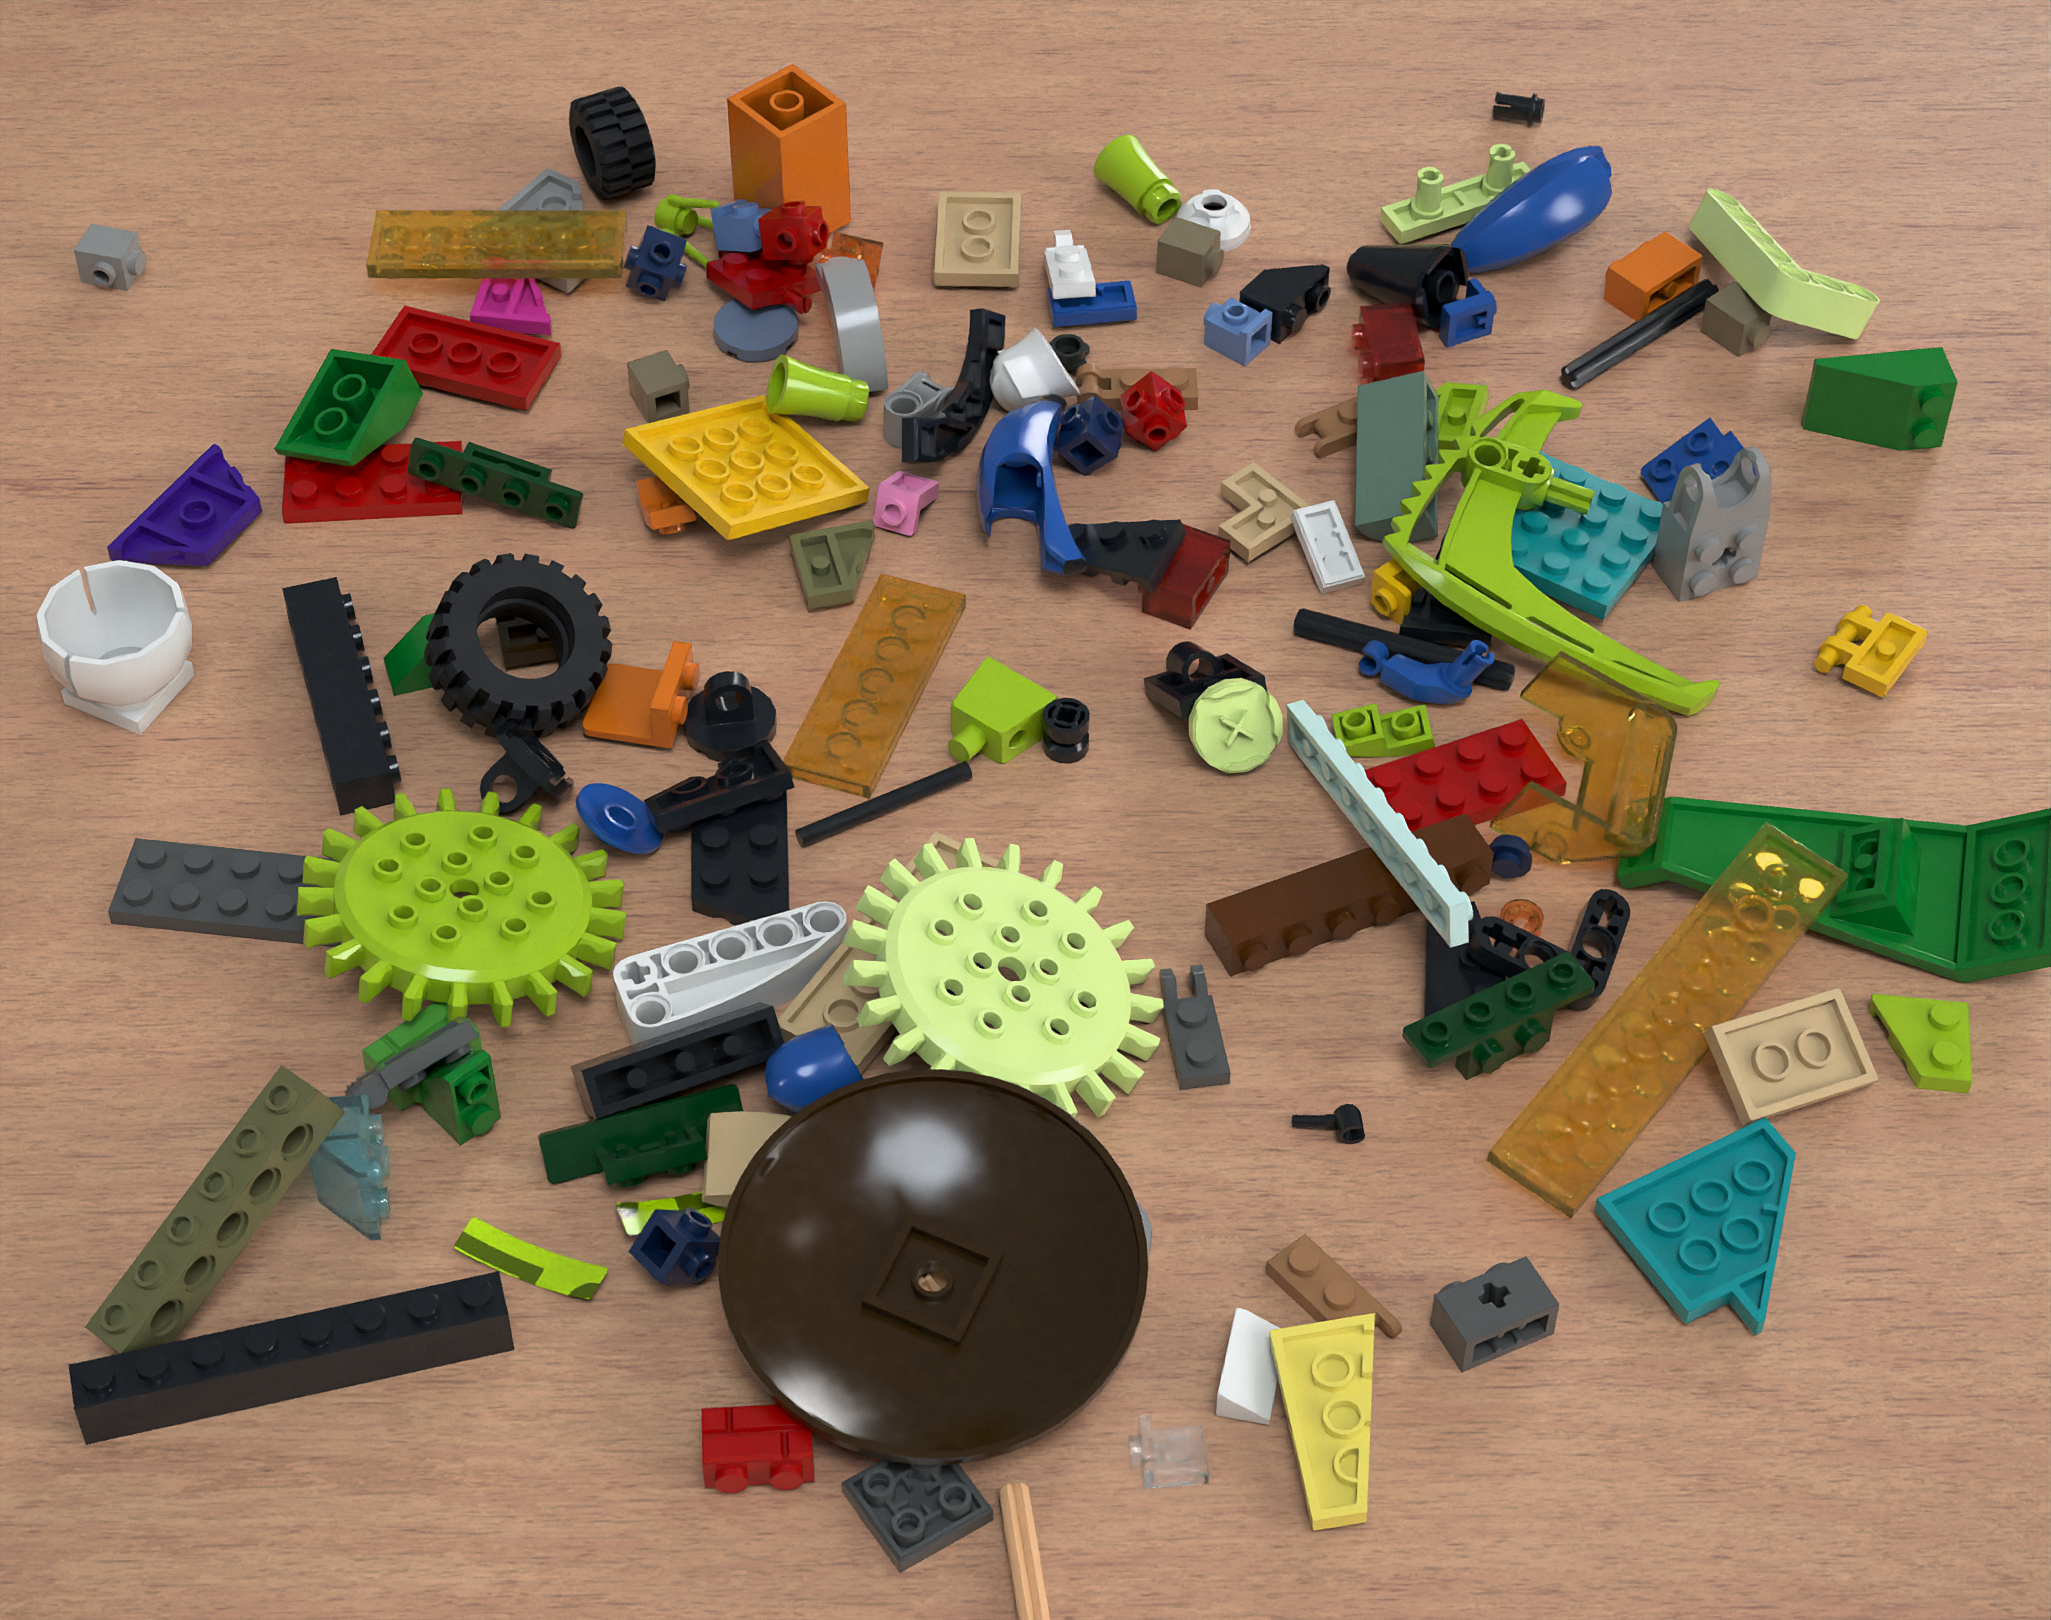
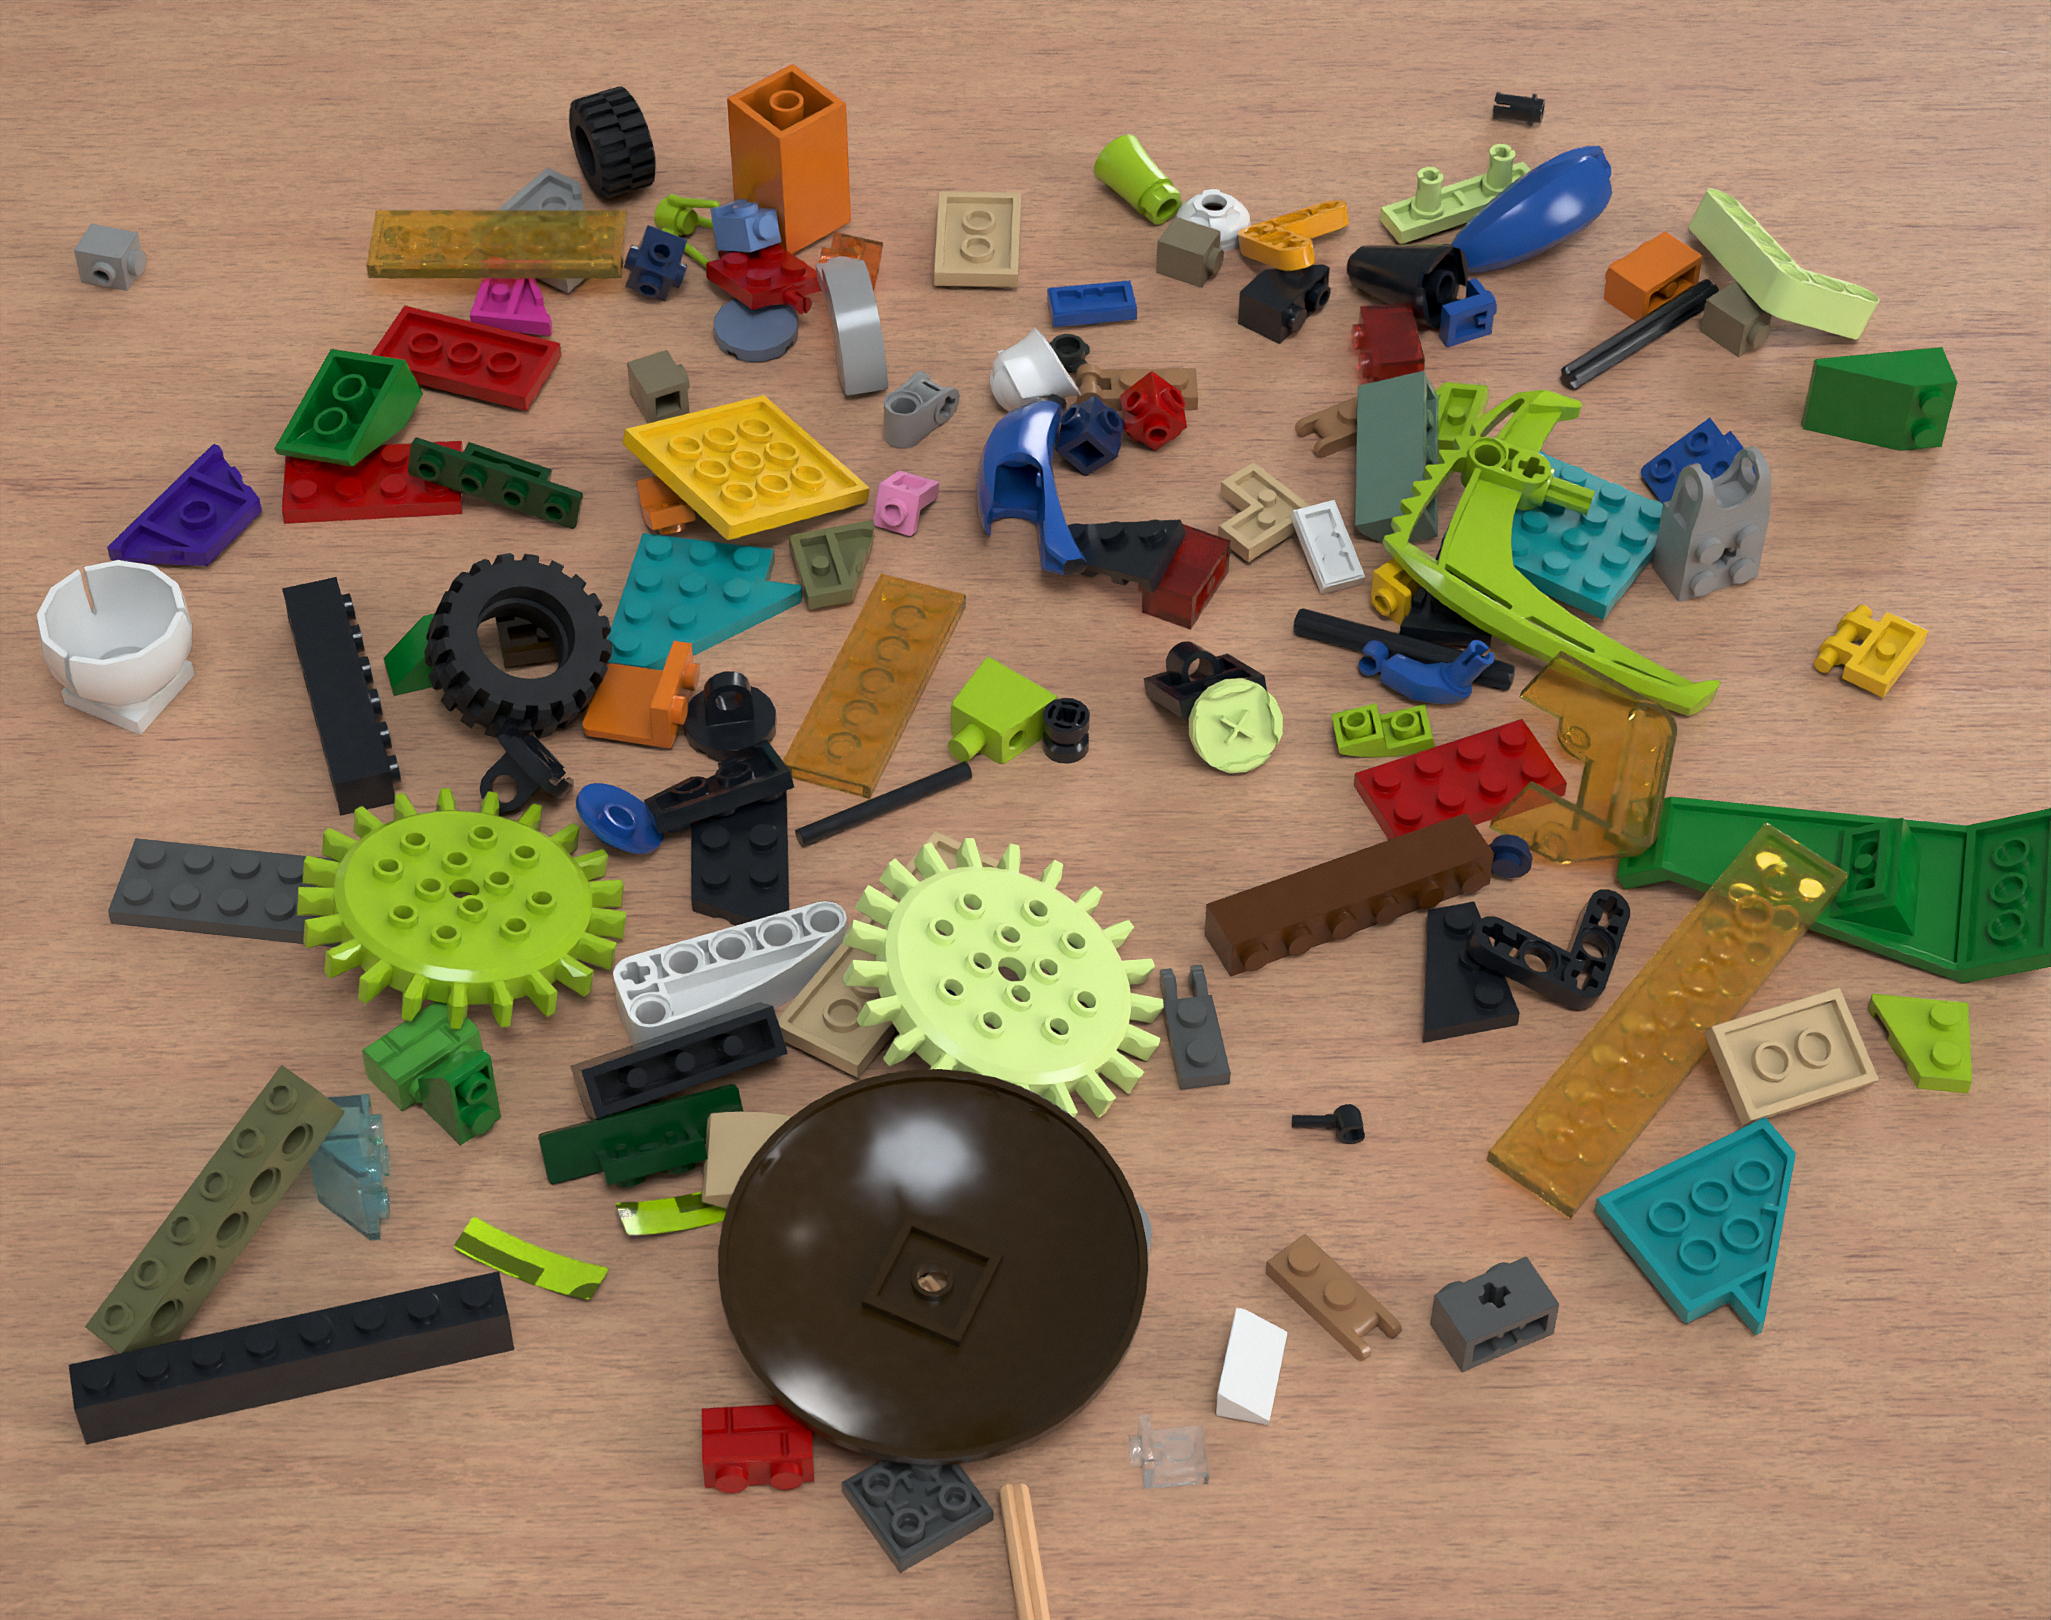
(408, 1065): dark grey hinge -> none
(677, 1247): dark blue brick -> none
(694, 596): none -> teal wing
(793, 232): red brick -> none
(809, 1068): blue piece -> none
(814, 392): lime plant -> none
(964, 410): black tile -> none
(1068, 268): white hinge -> none
(1237, 330): medium blue brick -> none
(1286, 239): none -> light orange beam
(1327, 1403): light yellow wing -> none
(1379, 824): light aqua plate -> none
(1500, 1020): dark green bracket -> none
(1524, 909): clear orange bush -> none

